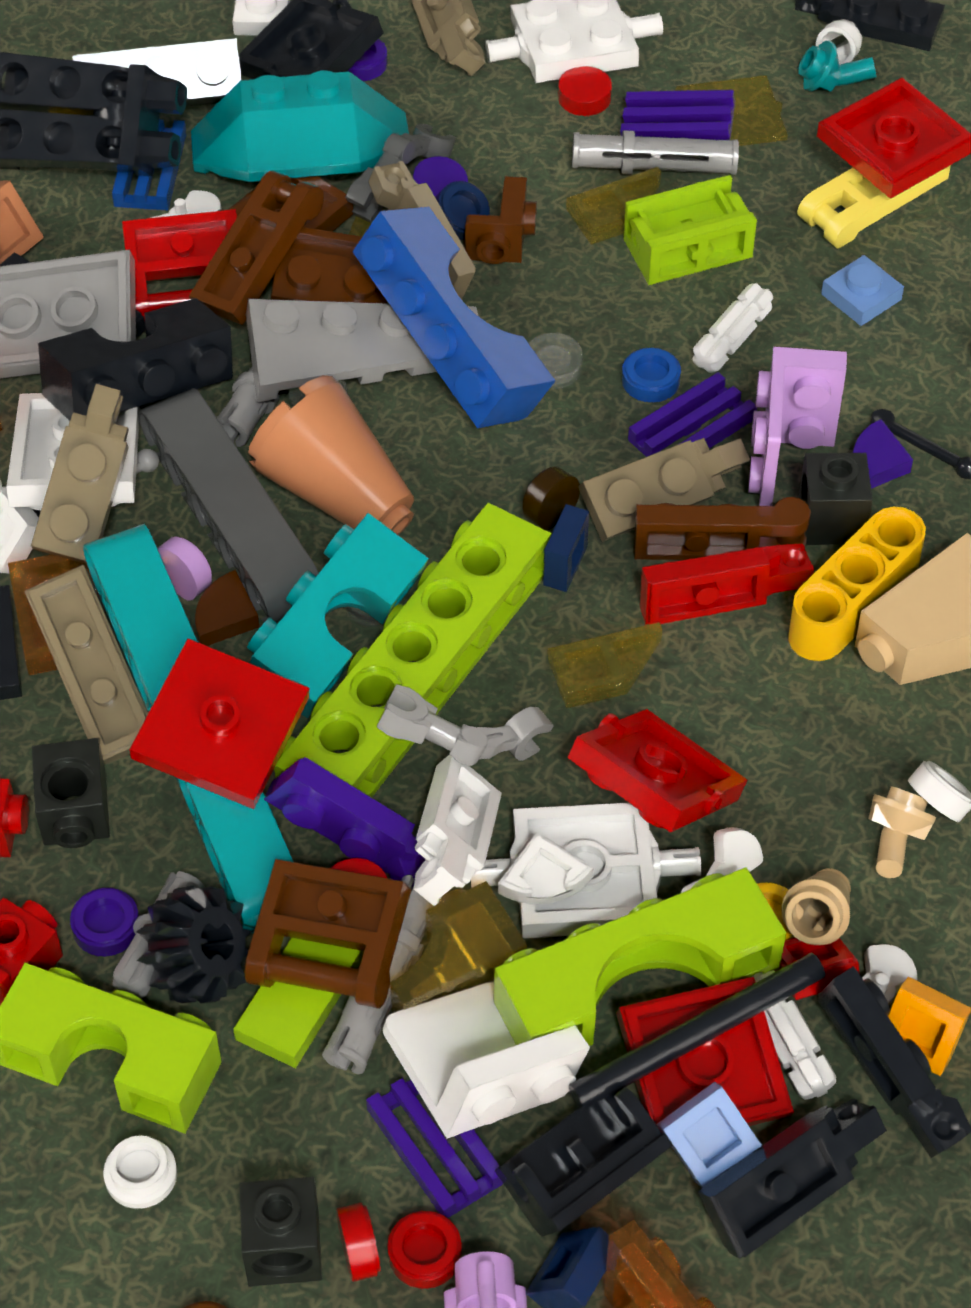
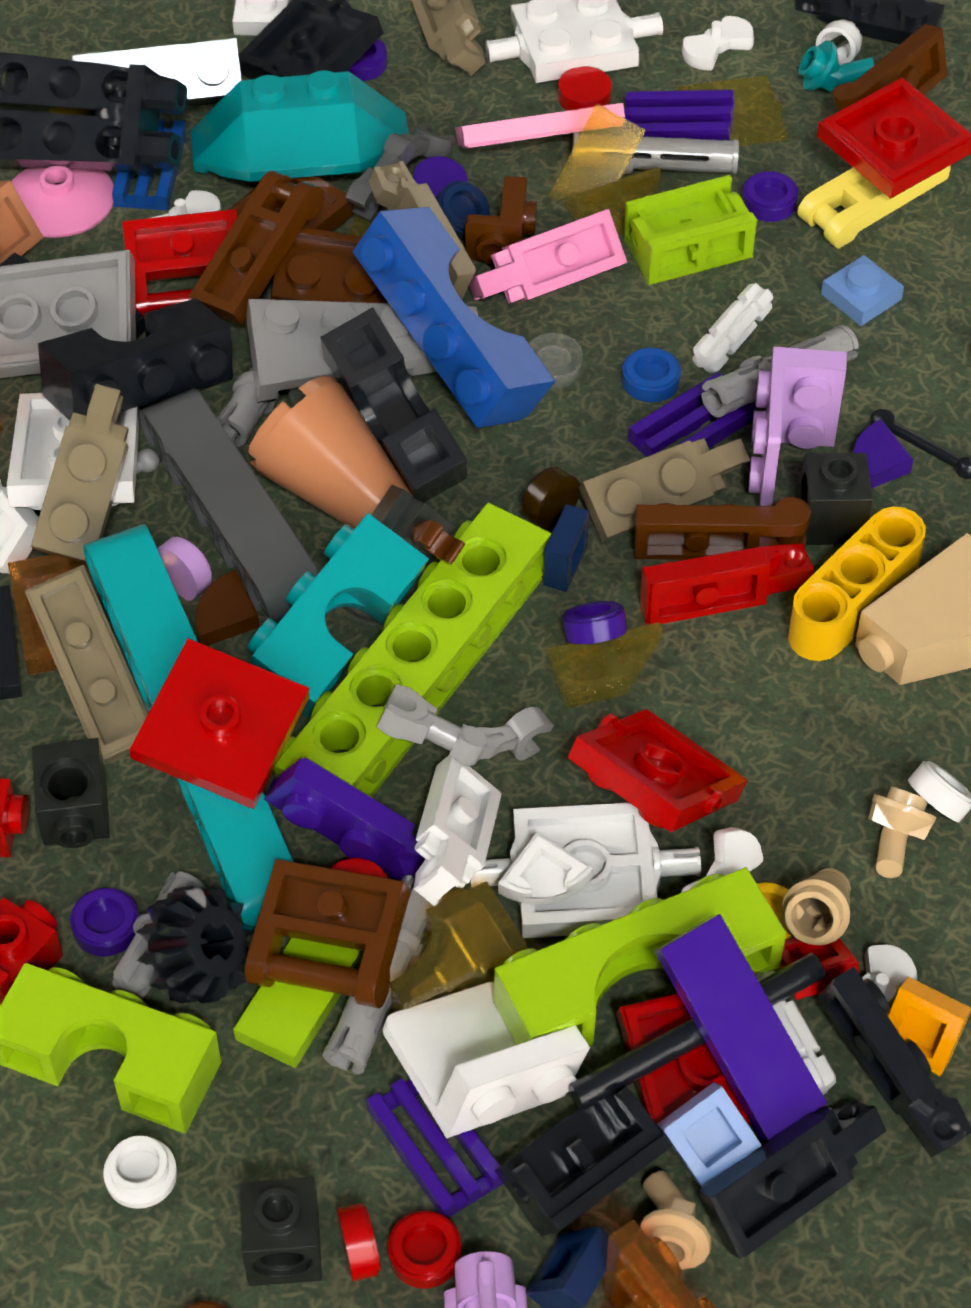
(65, 198): none -> bright pink dish
(381, 389): none -> black arch
(418, 525): none -> pearl dark grey piece
(527, 127): none -> bright pink tile
(552, 259): none -> bright pink hinge
(594, 622): none -> dark purple tile
(599, 153): none -> clear yellow tile
(675, 1221): none -> tan plate
(730, 33): none -> white piece
(740, 1027): none -> dark purple tile
(741, 385): none -> light grey pin
(770, 196): none -> dark purple tile
(917, 60): none -> reddish brown plate

